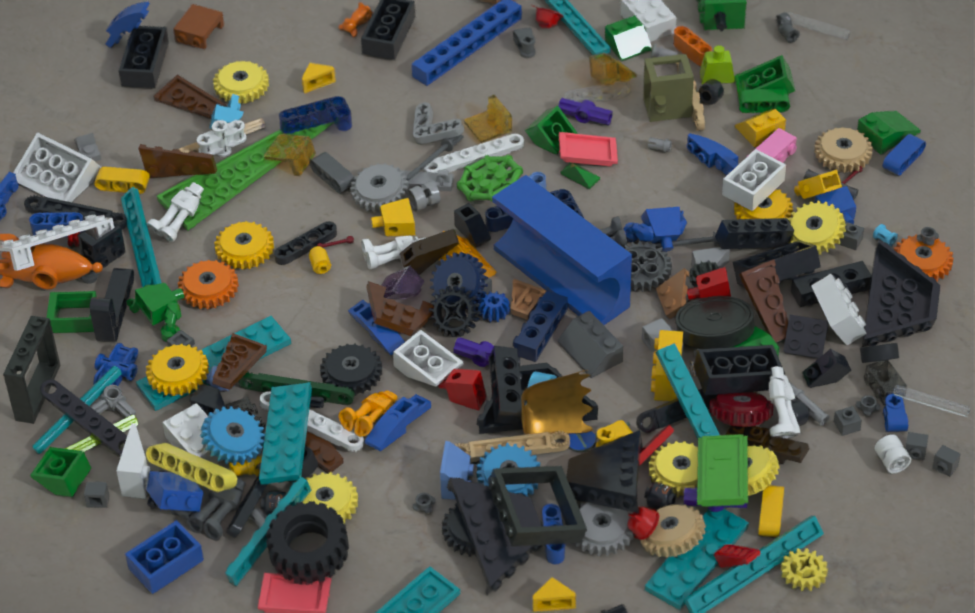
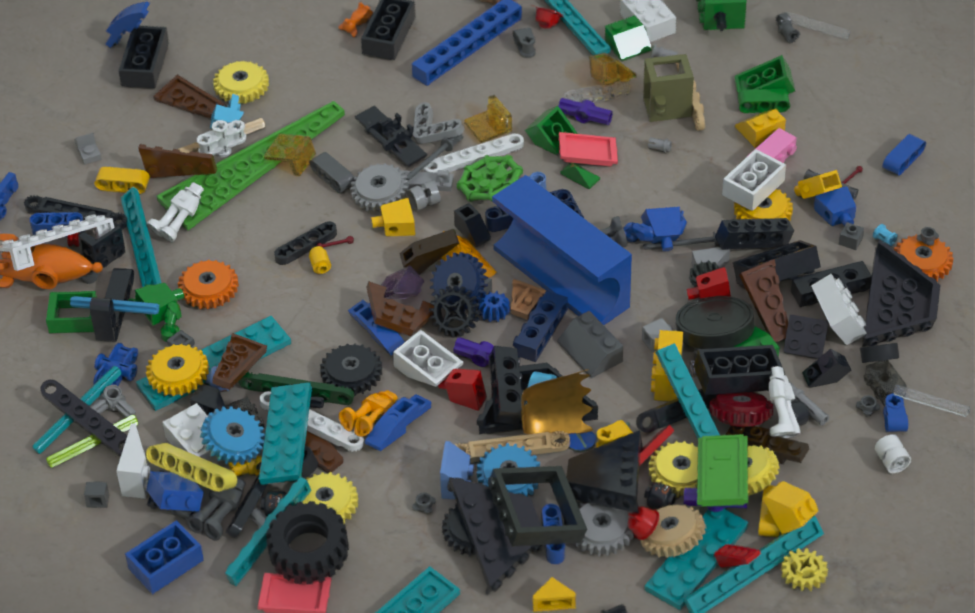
(25, 400): pearl dark grey window -> none
(55, 169): white slope -> none
(62, 470): green slope -> none
(119, 305): none -> dark azure axle
(197, 26): dark orange panel -> none
(244, 245): yellow gear -> none
(315, 114): clear blue beam -> none
(317, 76): yellow slope -> none
(376, 255): white piece -> none
(380, 126): none -> black piece
(649, 266): dark grey gear -> none
(673, 293): medium nougat wing -> none
(690, 44): orange beam -> none
(711, 92): black head -> none
(712, 153): blue slope -> none
(717, 66): lime torso -> none
(790, 506): none -> yellow slope
(818, 225): light yellow gear -> none
(843, 149): tan gear -> none
(847, 420): dark grey plate -> none
(886, 129): green slope -> none
(916, 445): dark grey plate -> none
(946, 460): dark grey plate -> none

